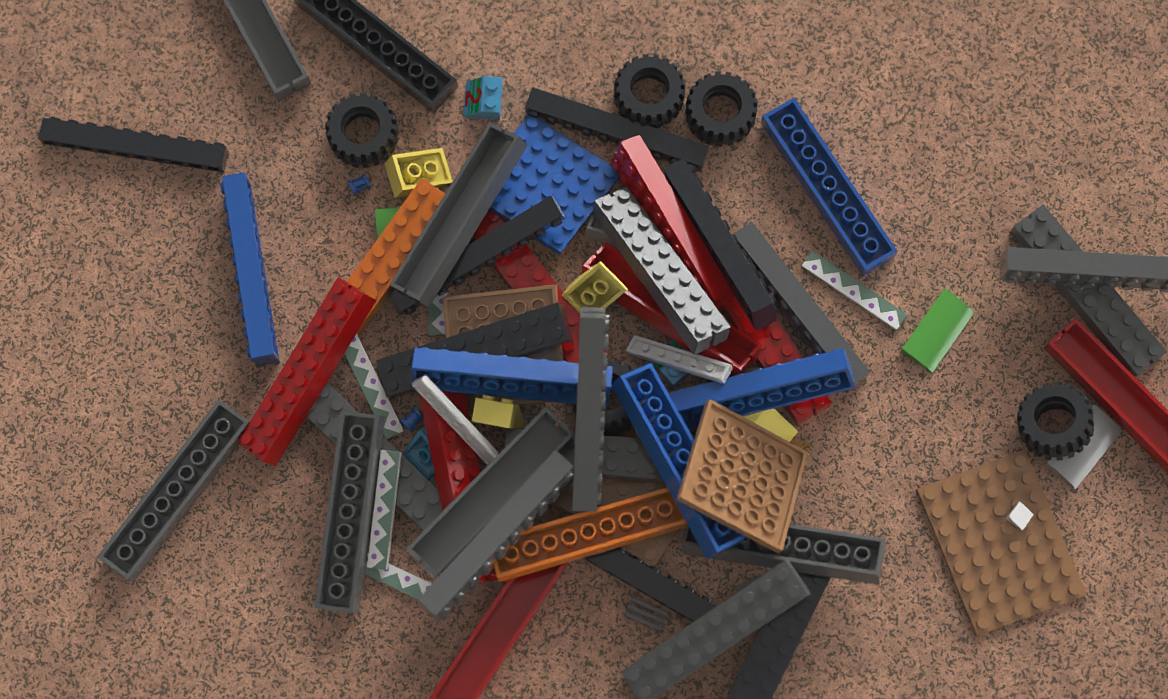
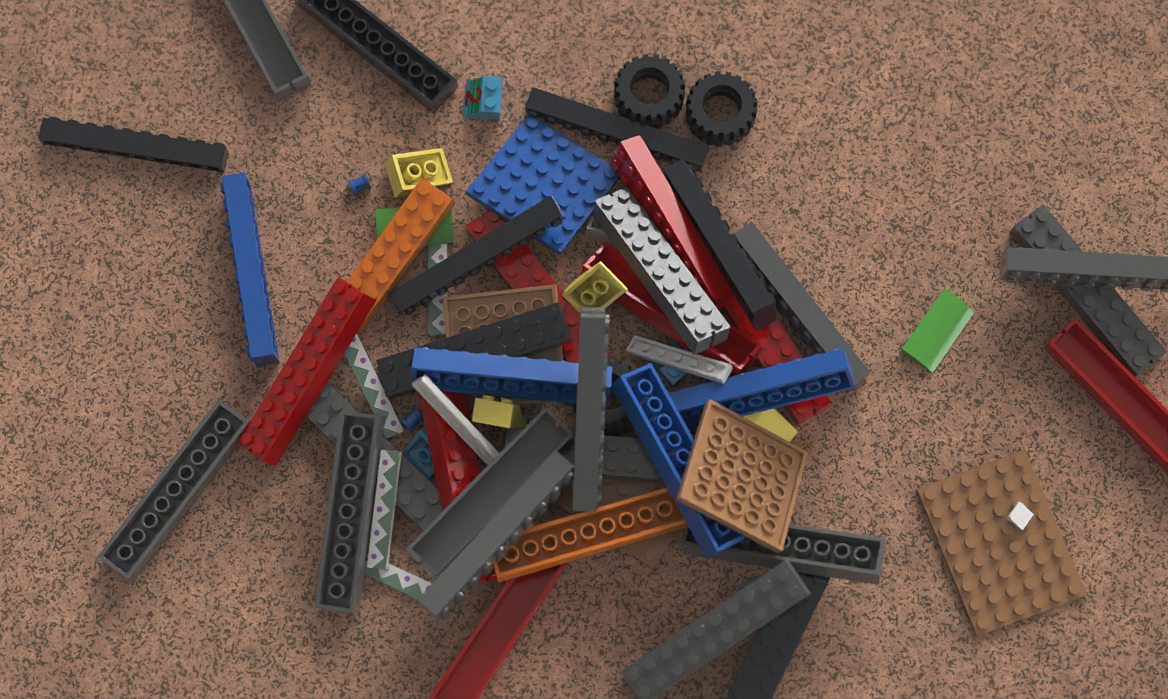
(361, 107): black tyre -> none
(458, 215): dark grey piece -> none
(652, 583): black brick -> none
(652, 608): dark grey tile -> none
(828, 187): blue brick -> none
(854, 290): tile -> none
(1055, 398): black tyre -> none
(1075, 469): light grey slope -> none

